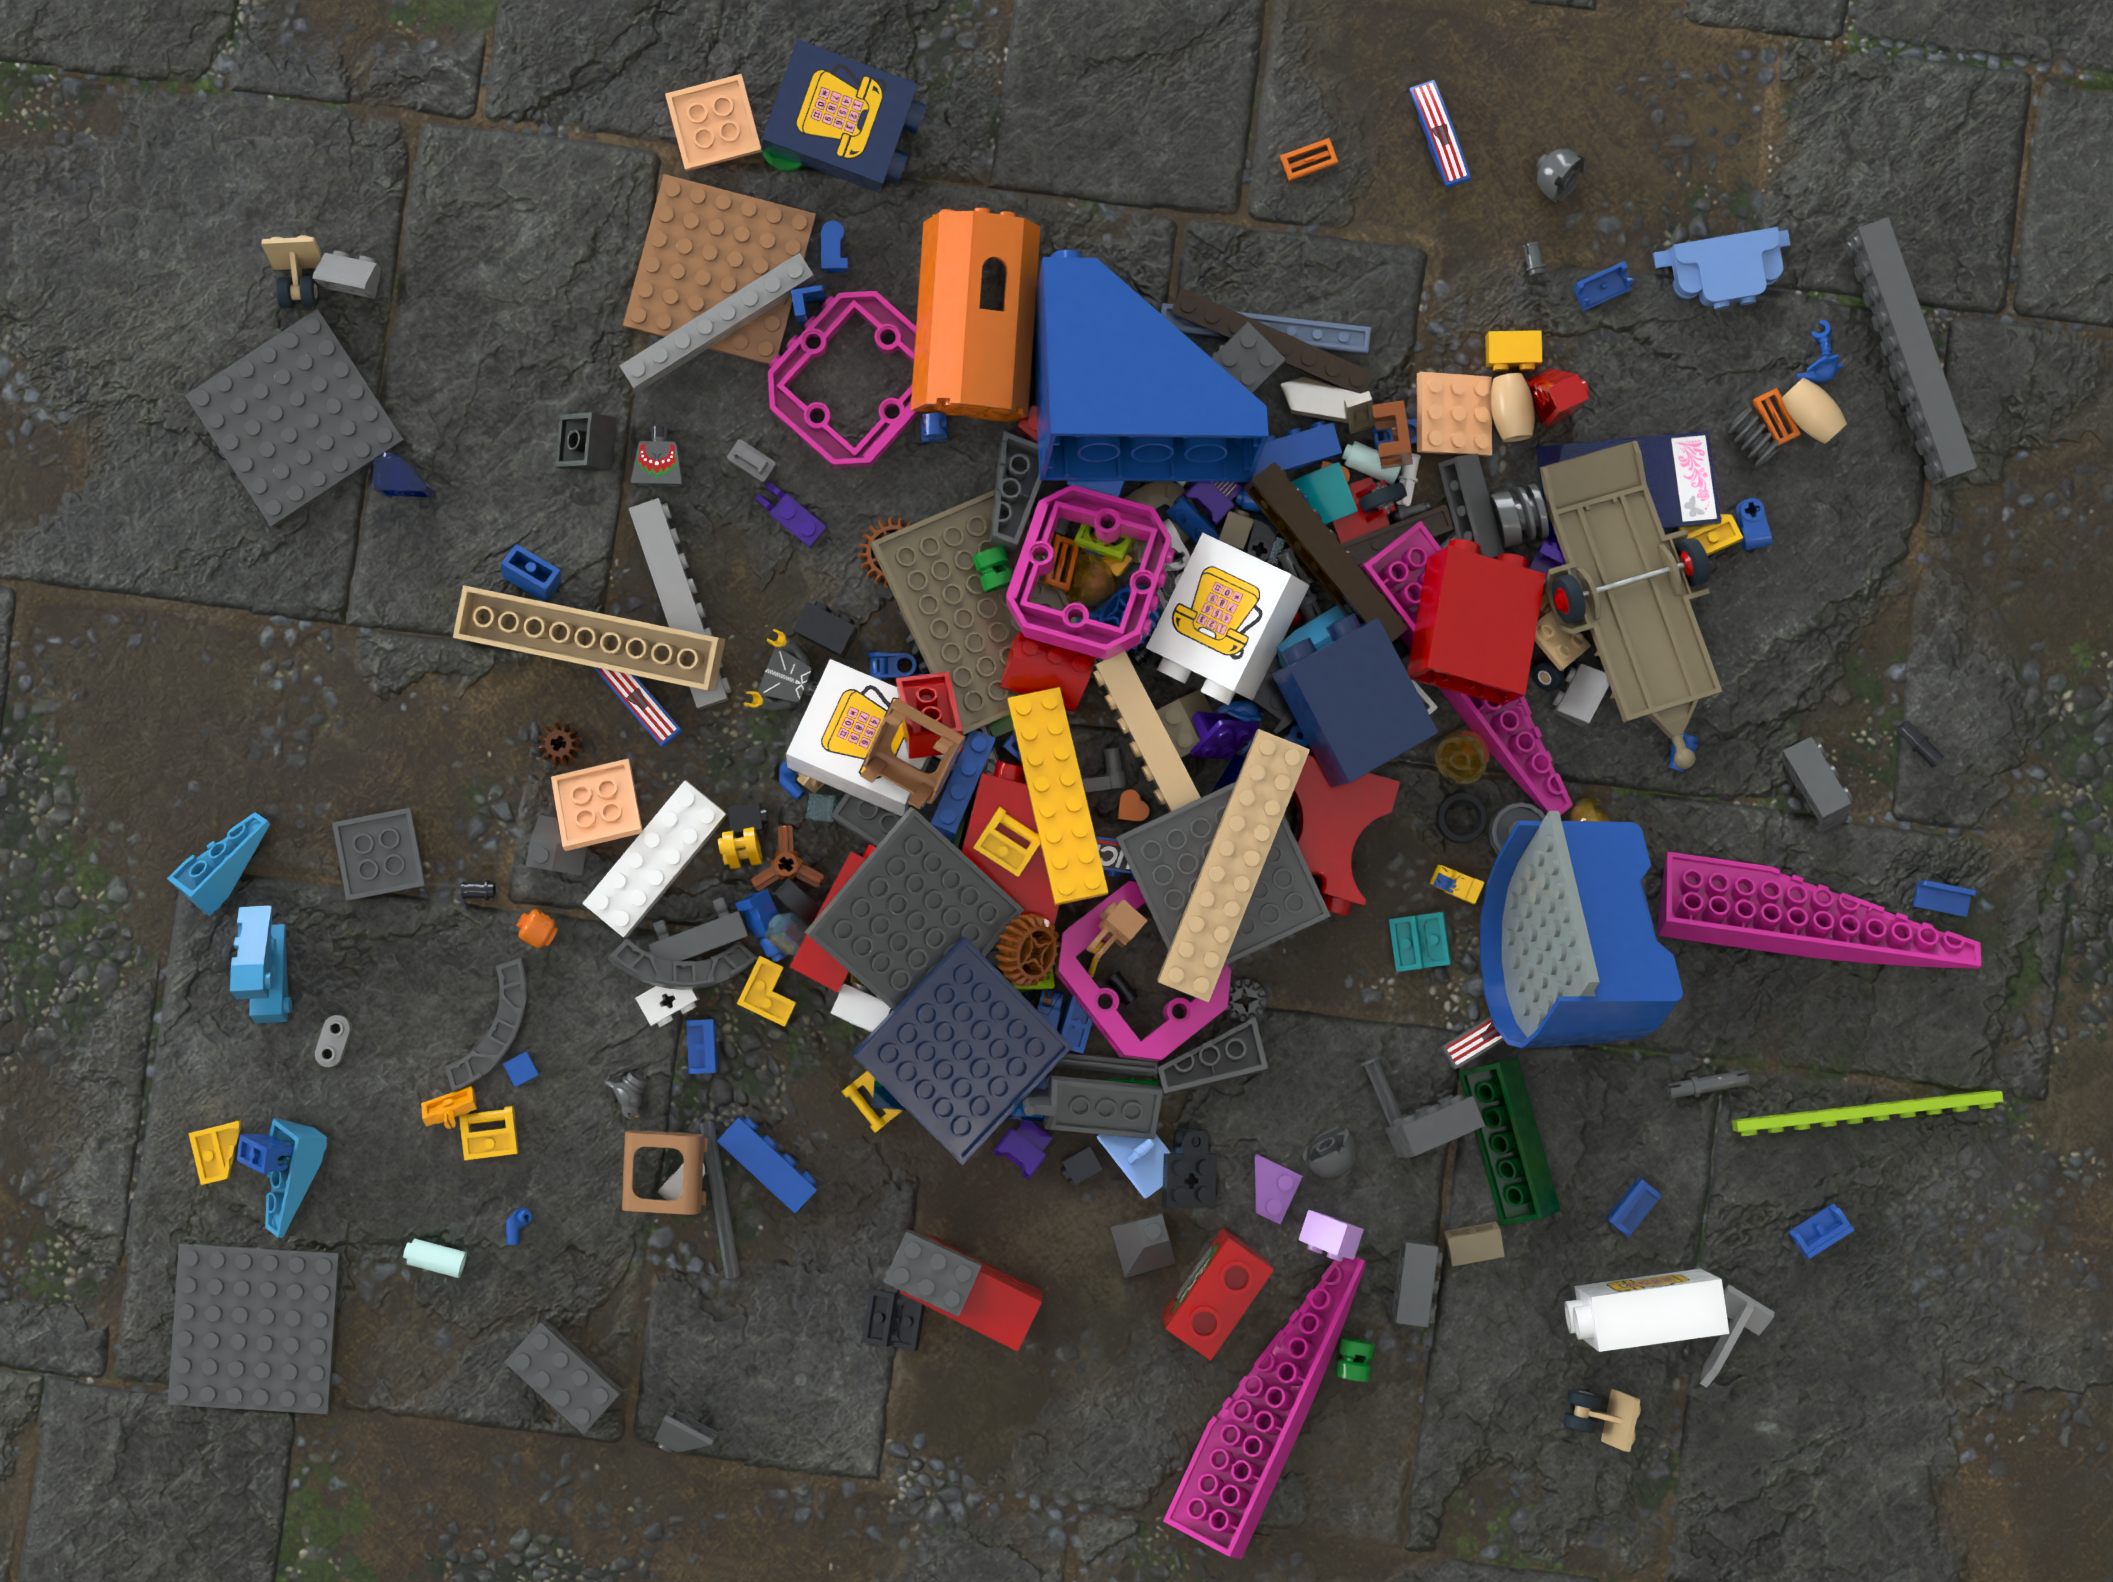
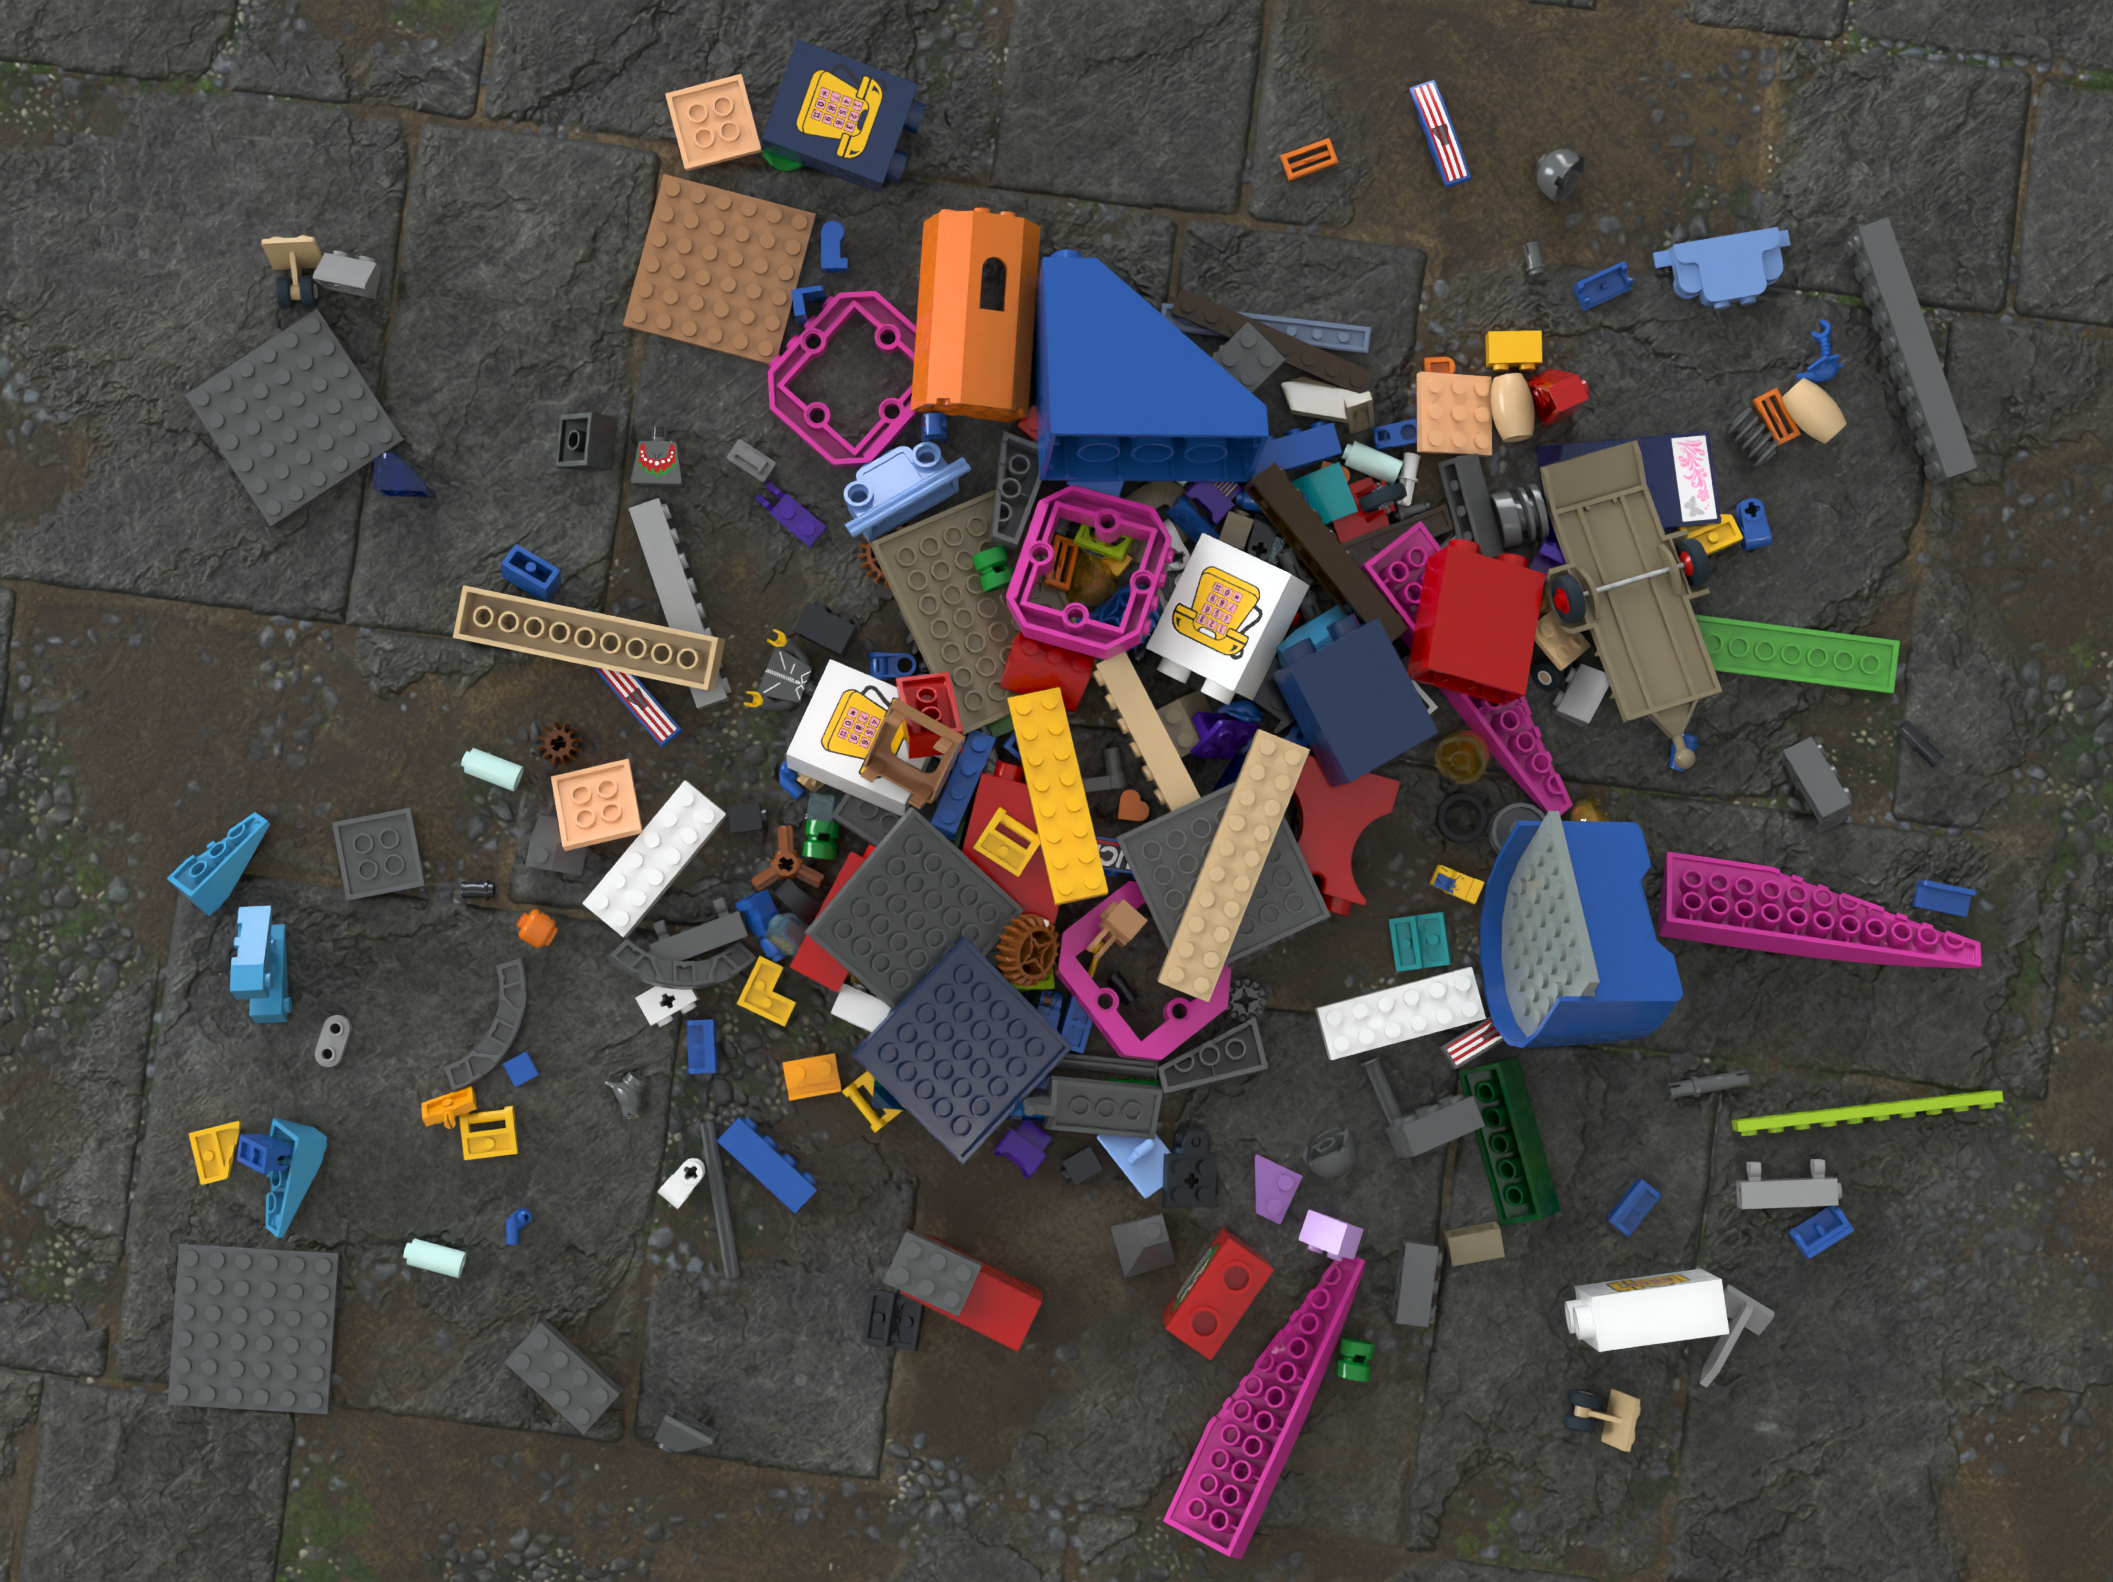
(492, 769): none -> light aqua brick
(692, 1148): medium nougat piece -> none
(717, 323): light grey brick -> none
(730, 845): yellow brick -> none
(812, 1076): none -> light orange plate
(821, 849): none -> green wheel
(900, 488): none -> medium blue brick
(1393, 416): dark orange panel -> none
(1400, 1013): none -> white brick
(1439, 365): none -> orange tile
(1787, 1192): none -> light grey brick
(1800, 654): none -> bright green plate

